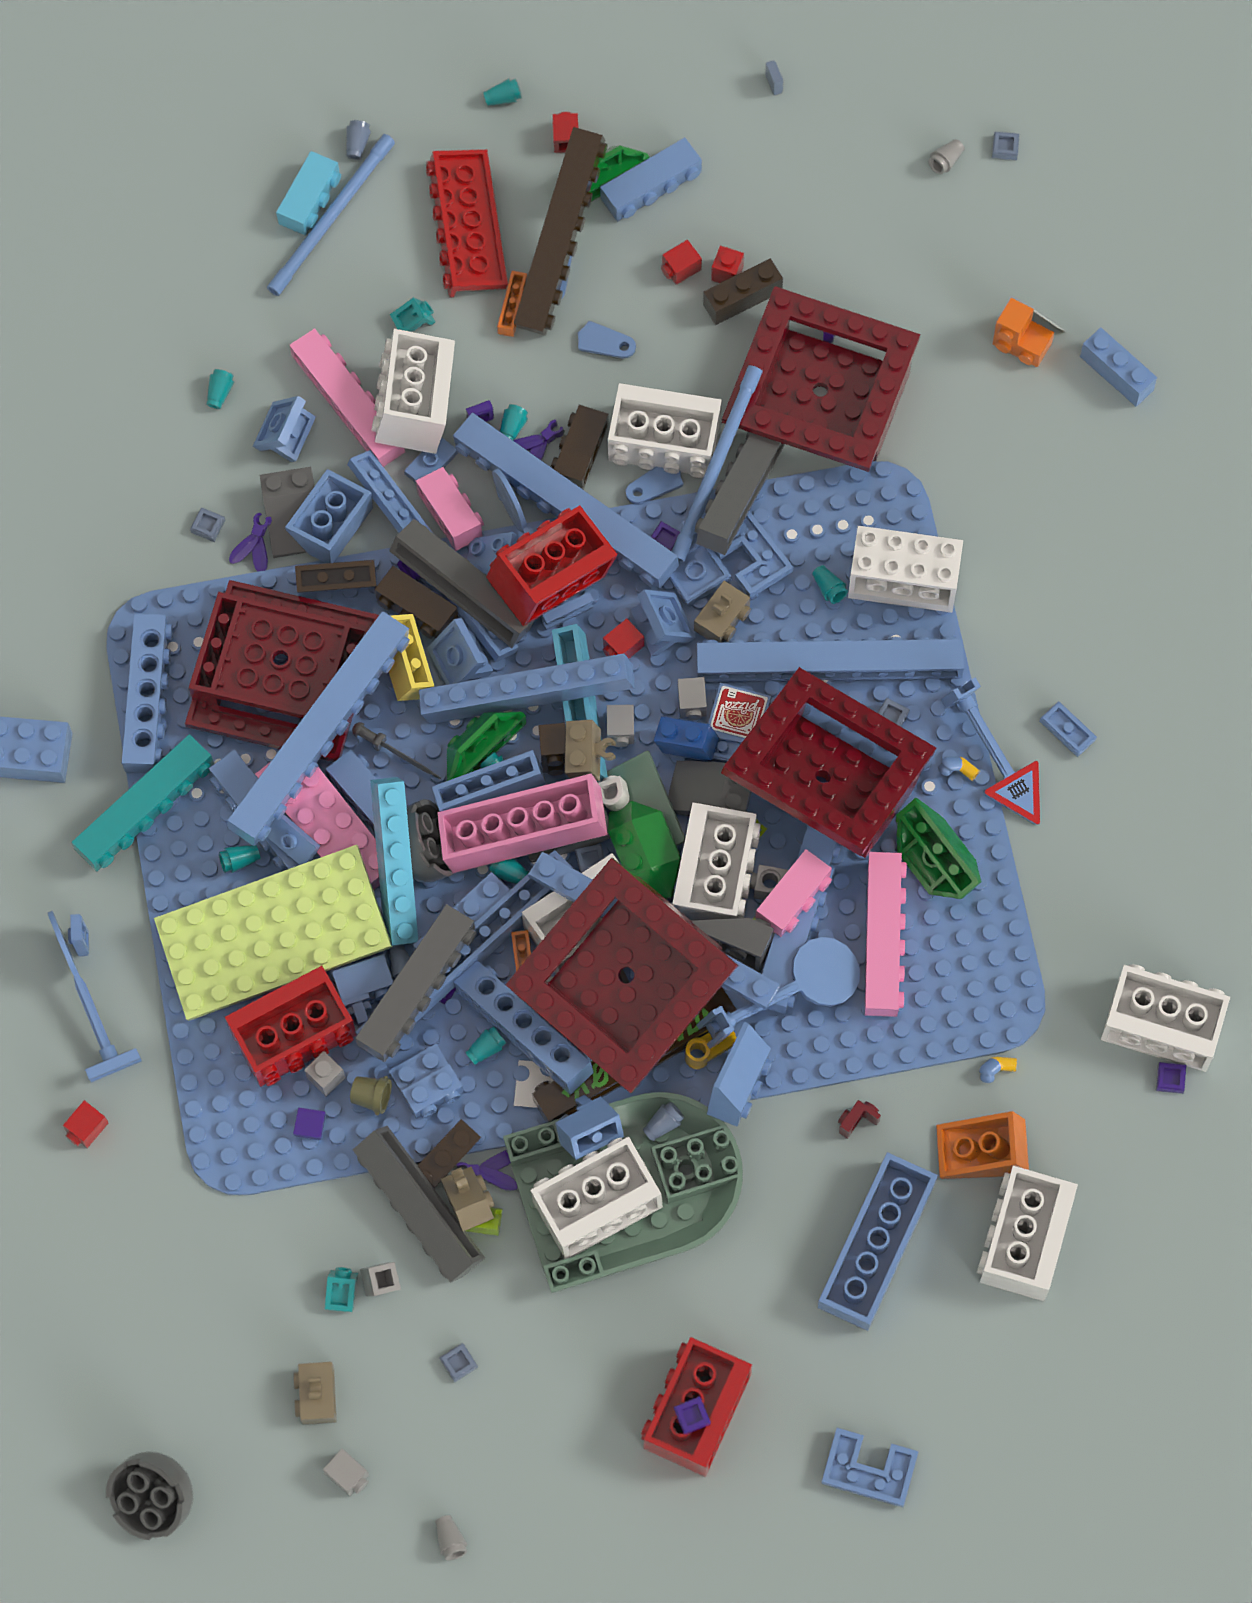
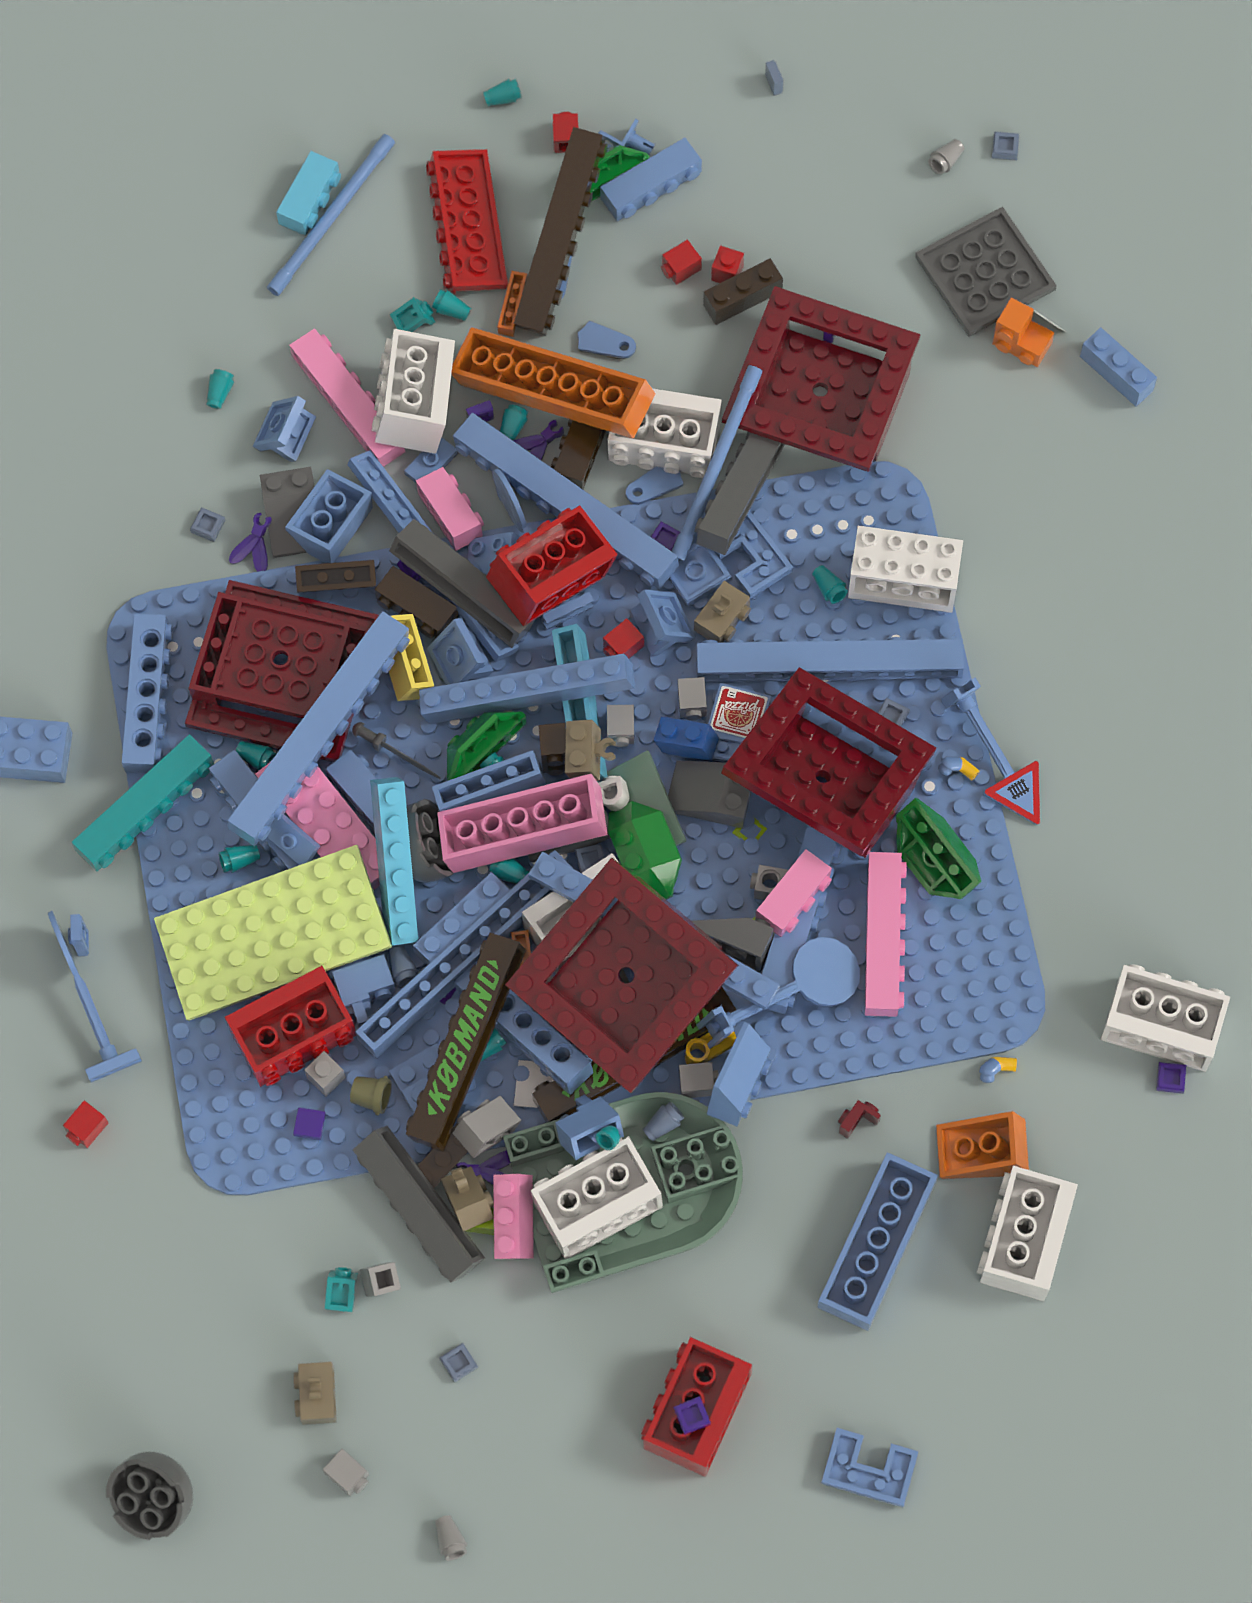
(255, 754): none -> teal cone
(356, 138): sand blue cone -> none
(415, 984): dark grey brick -> none
(450, 305): none -> teal cone
(465, 1042): none -> dark brown brick
(486, 1125): none -> light grey brick
(513, 1216): none -> bright pink brick
(552, 382): none -> orange brick
(608, 1137): none -> teal hinge
(631, 140): none -> medium blue bracket
(697, 1079): none -> light grey brick
(716, 863): white brick -> none
(984, 269): none -> dark grey plate
(1068, 729): medium blue plate -> none

